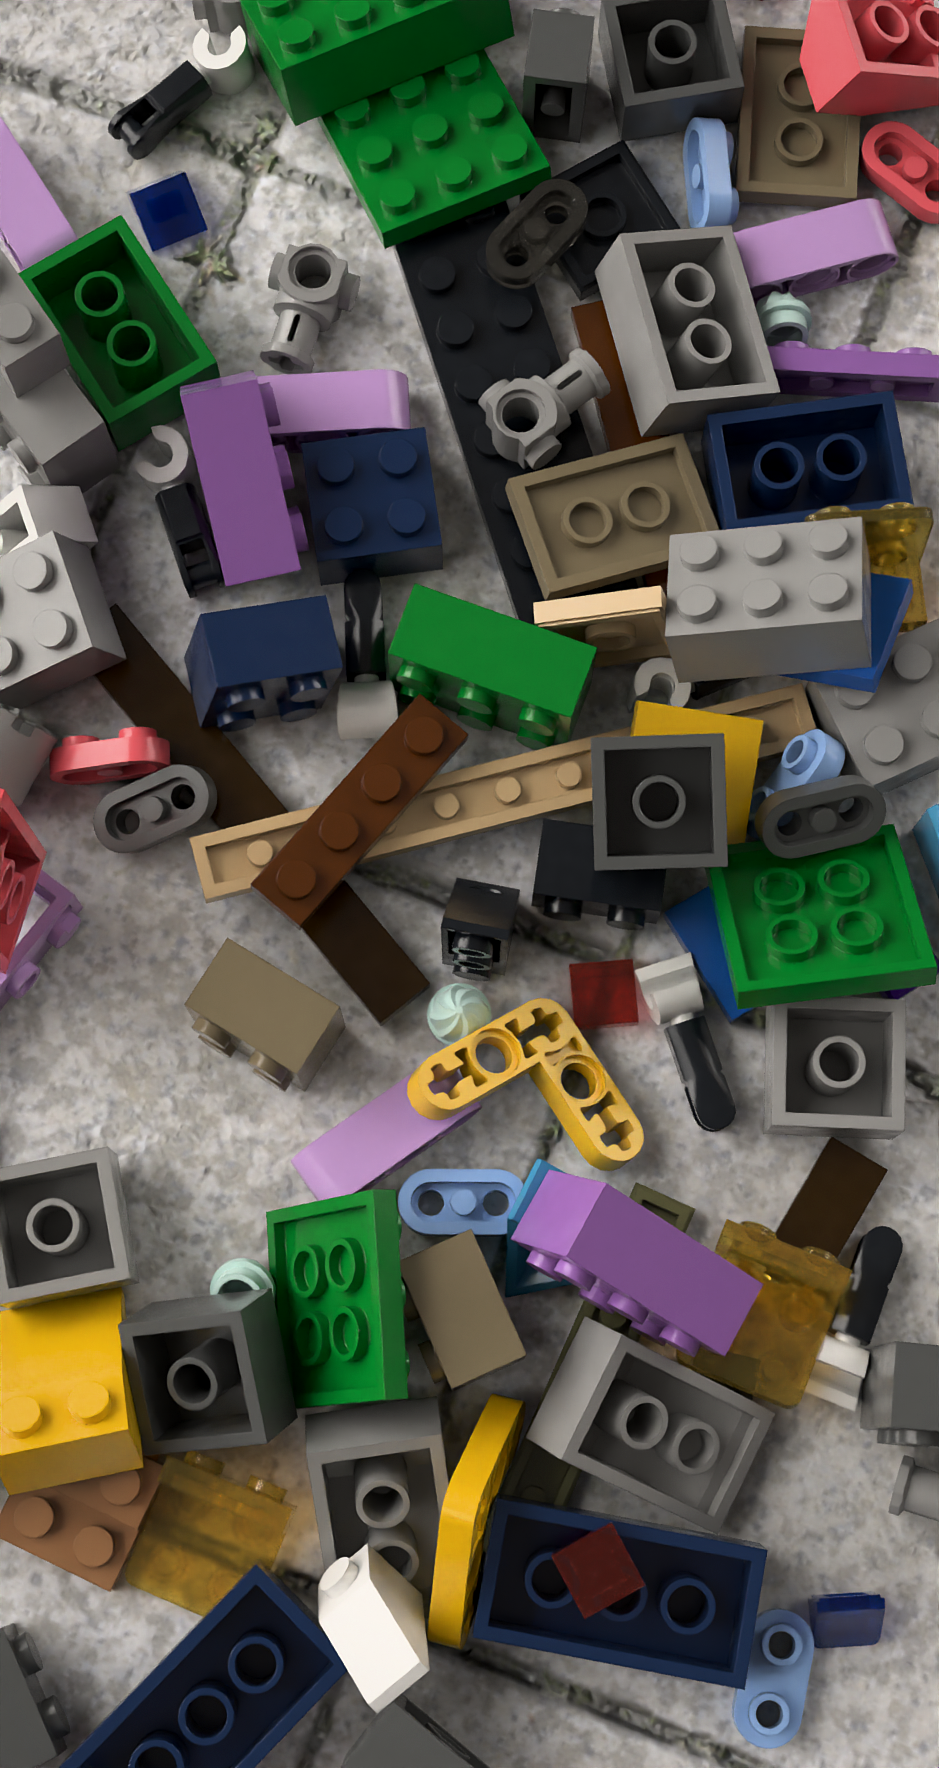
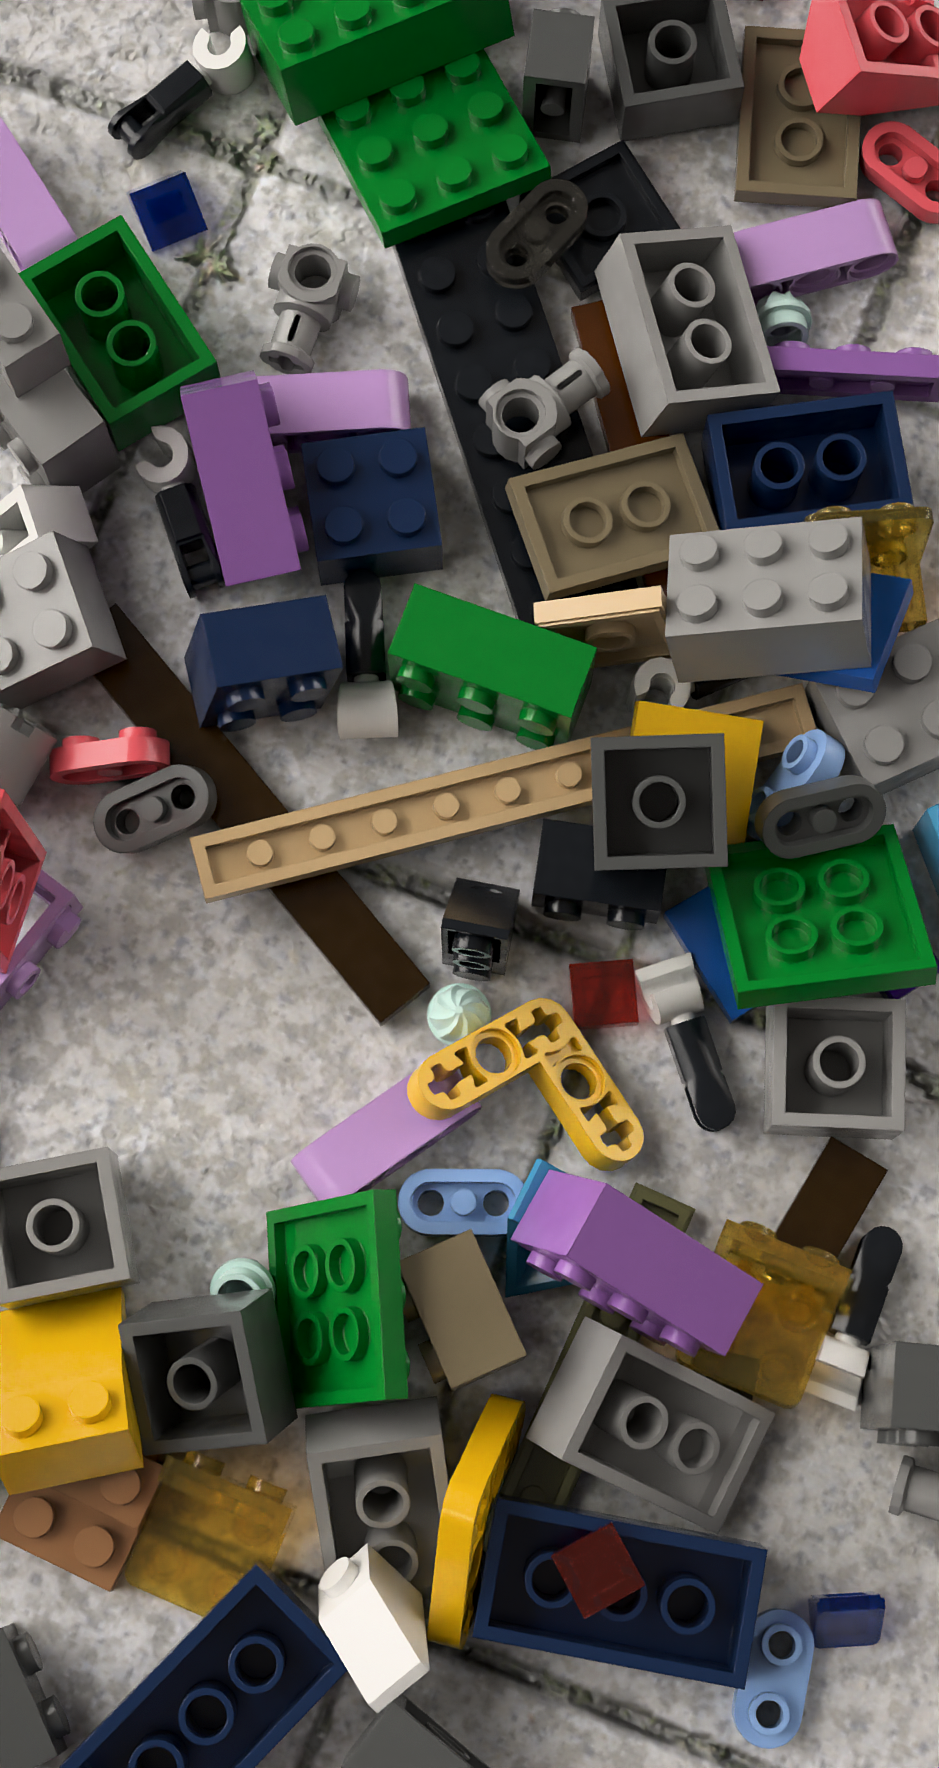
(264, 1015): dark tan brick -> none
(359, 811): reddish brown plate -> none
(707, 174): light blue plate -> none

